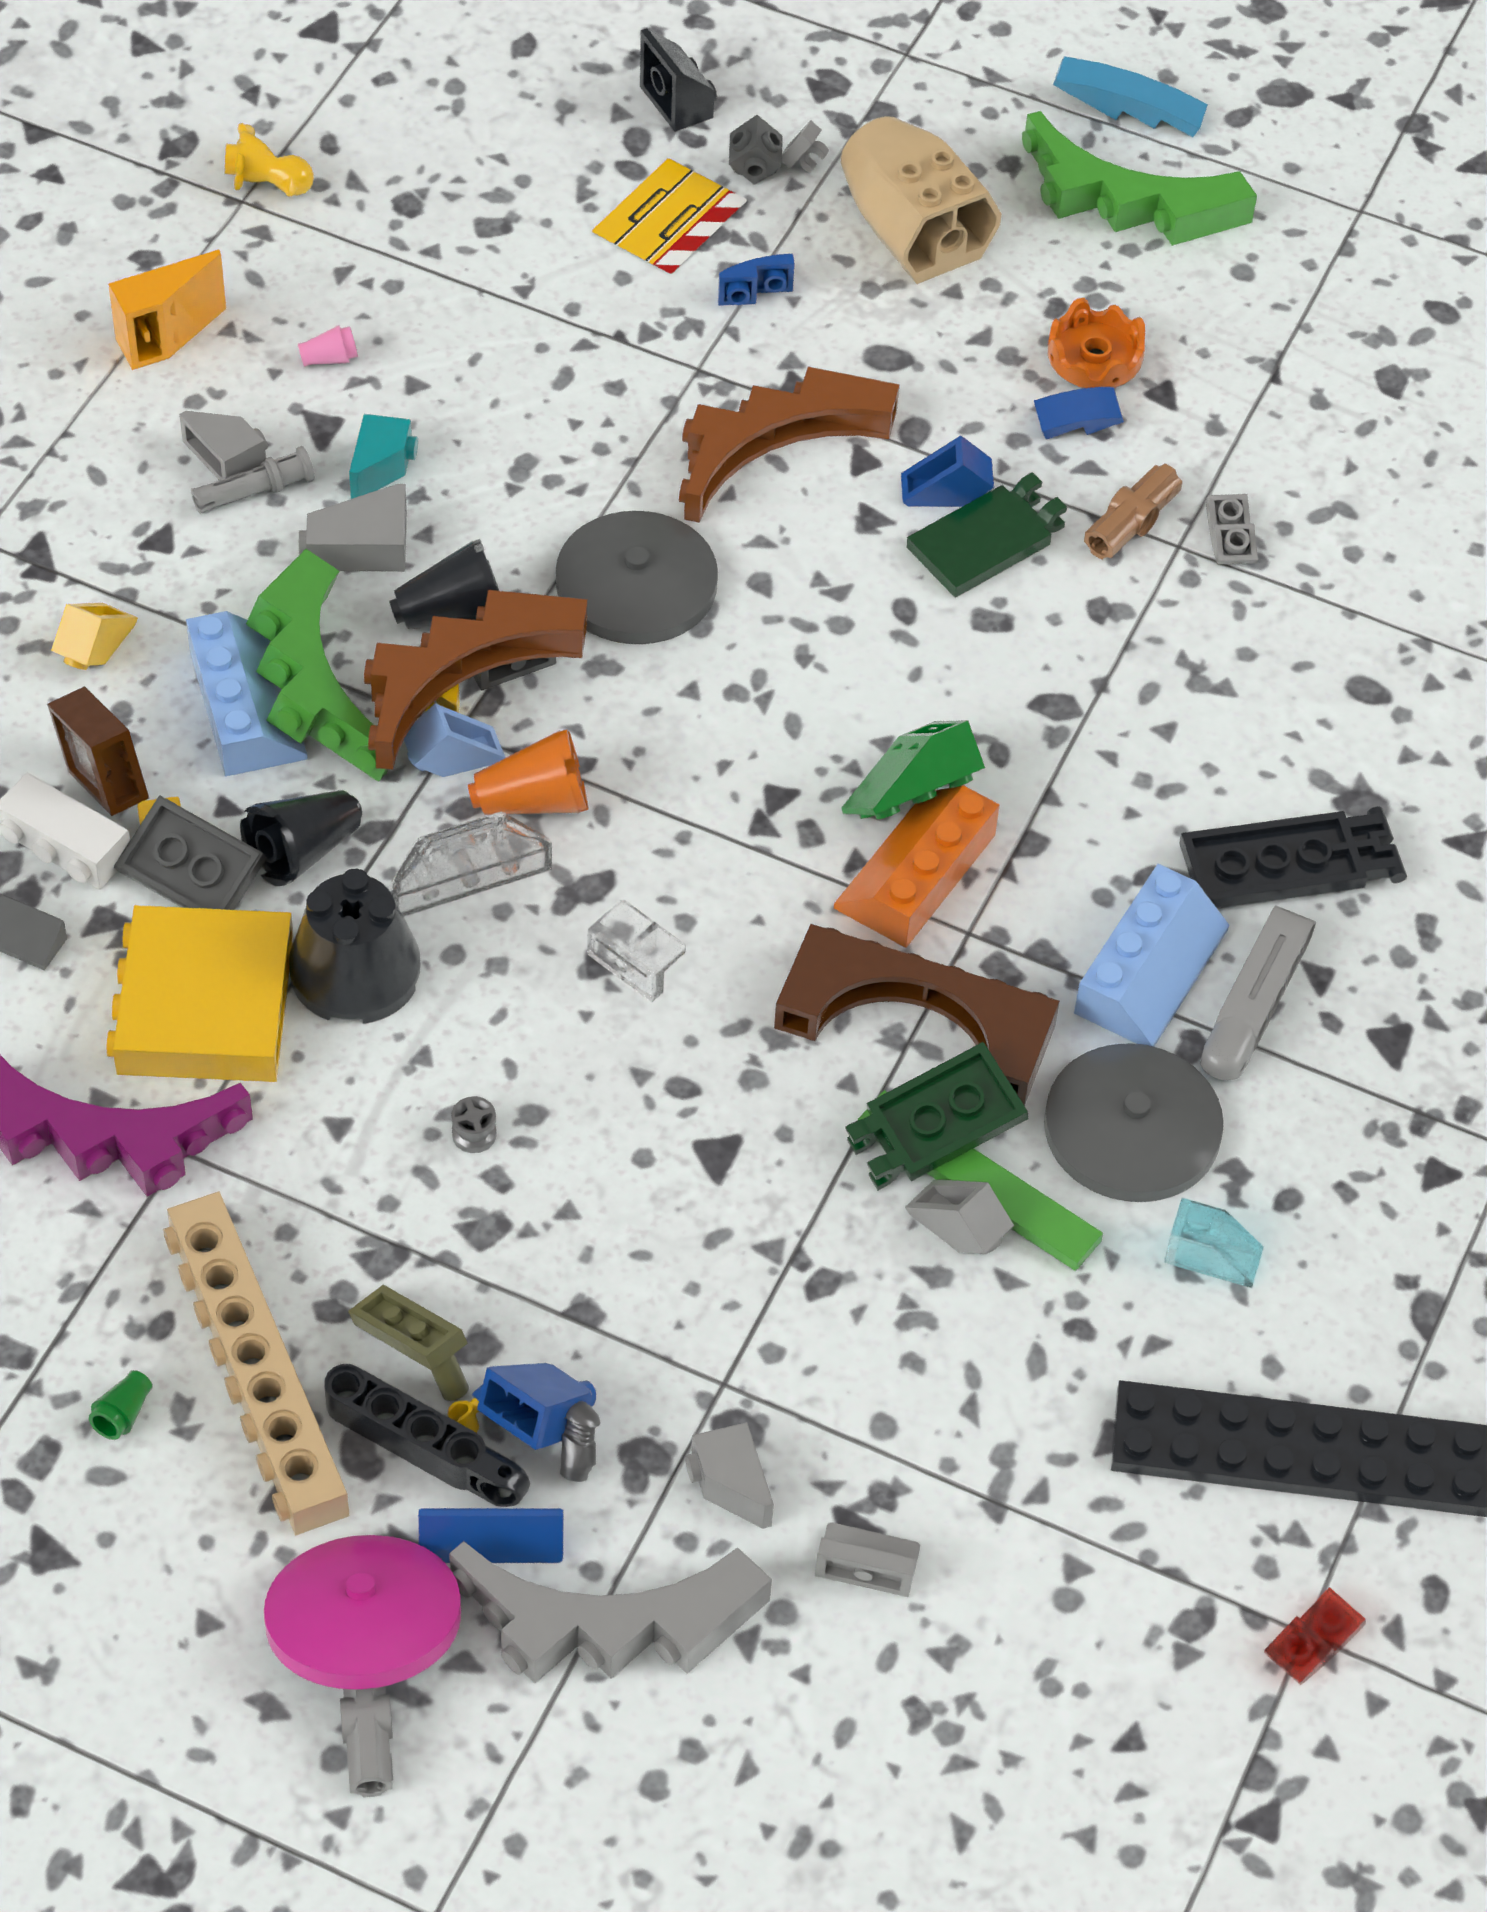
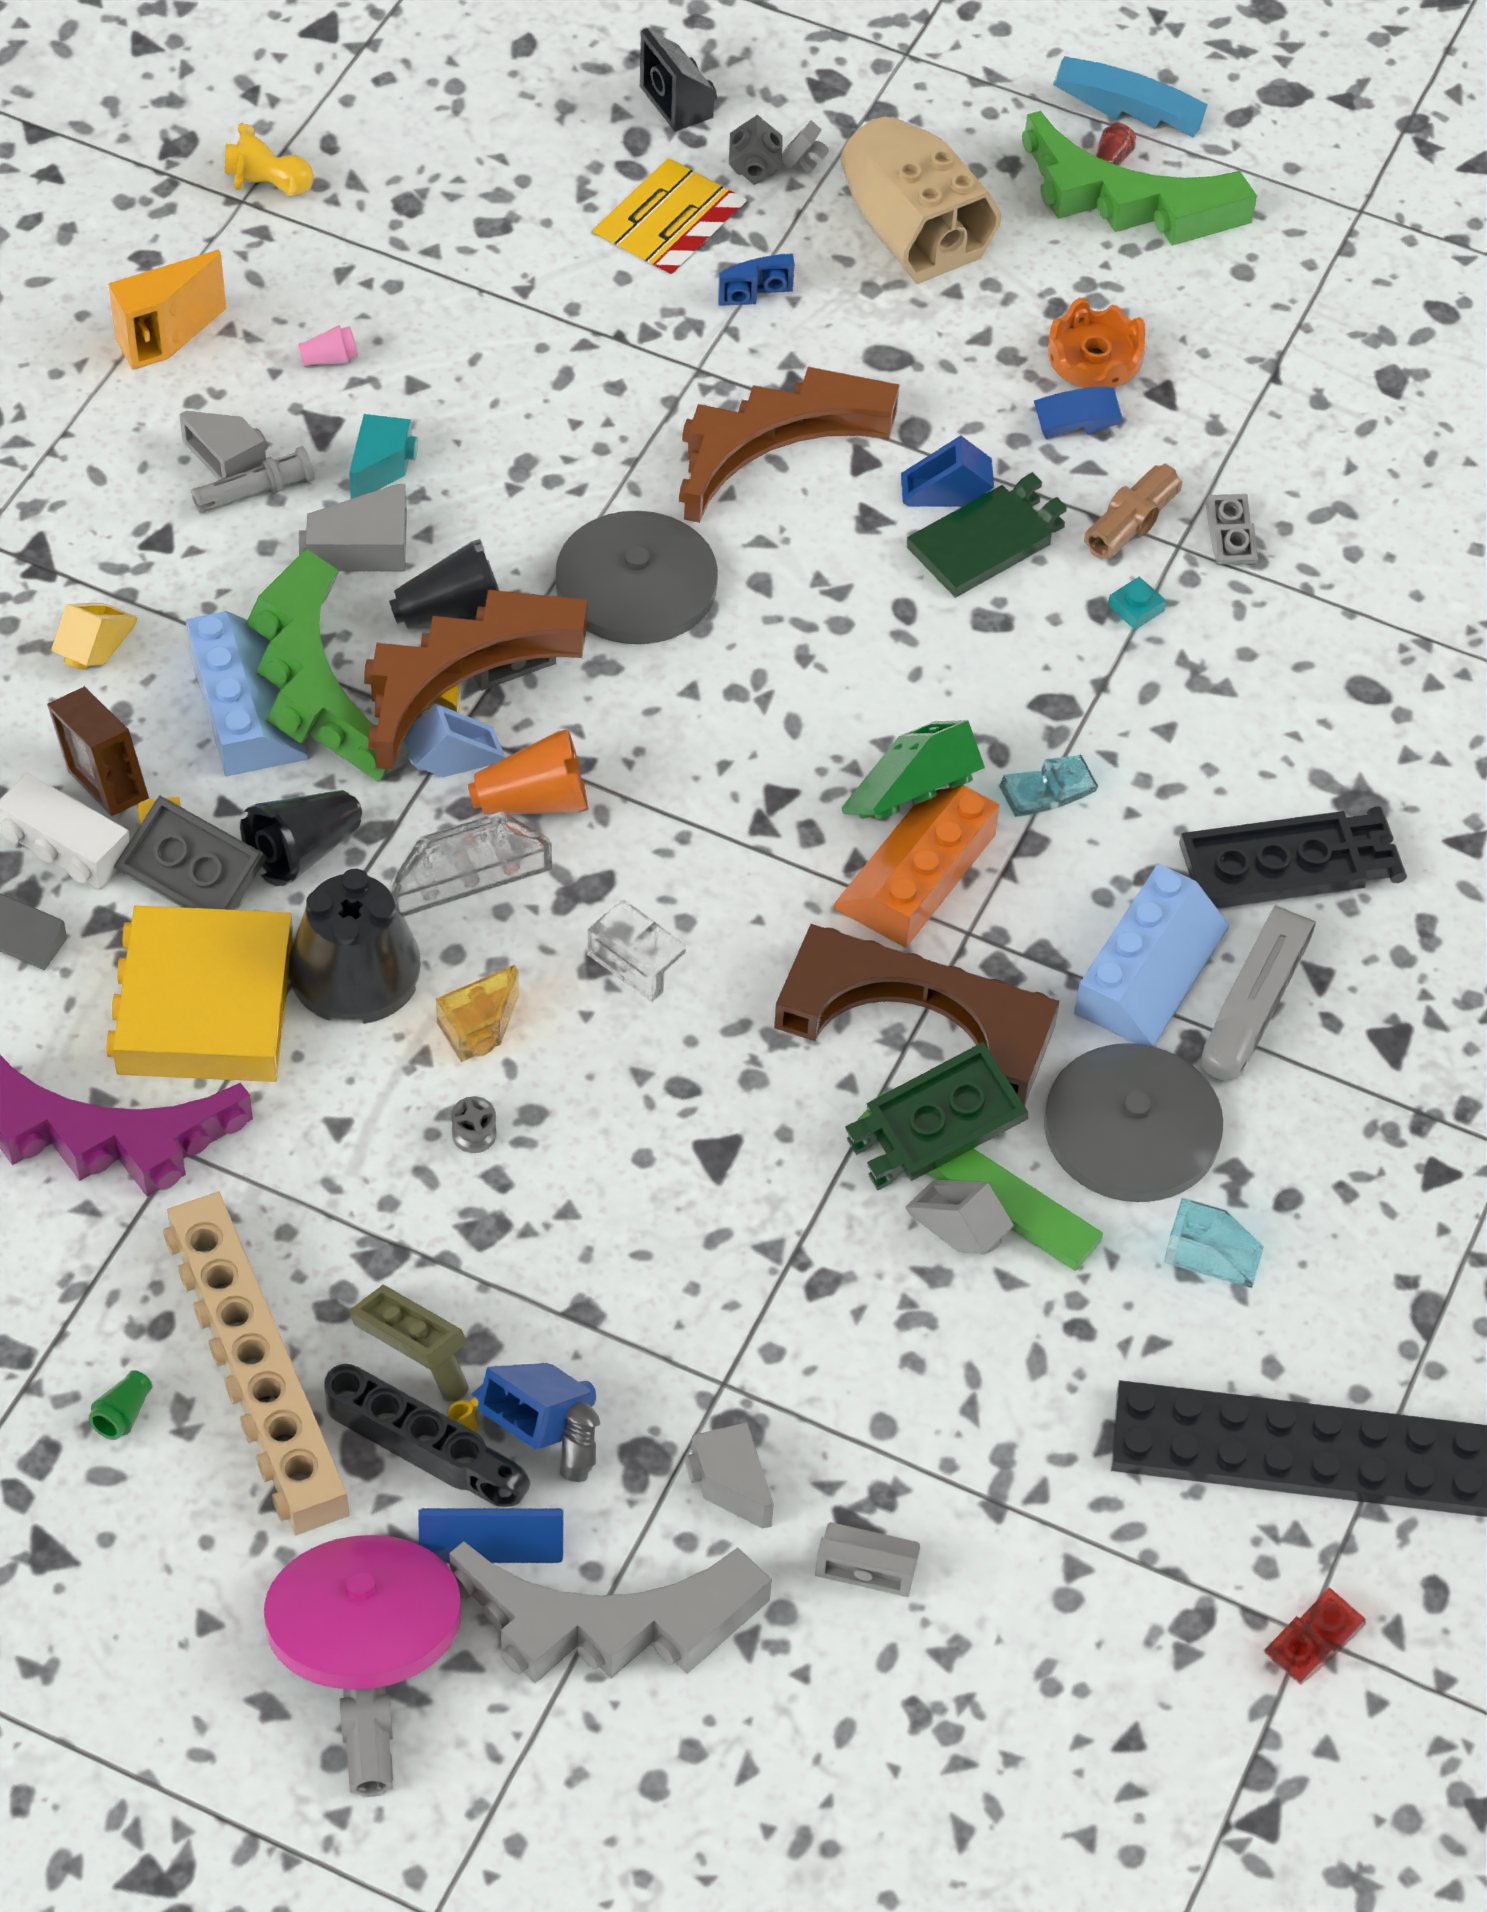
(479, 1013): none -> clear yellow slope
(1055, 785): none -> clear light blue slope
(1116, 143): none -> clear red cone
(1137, 603): none -> teal plate

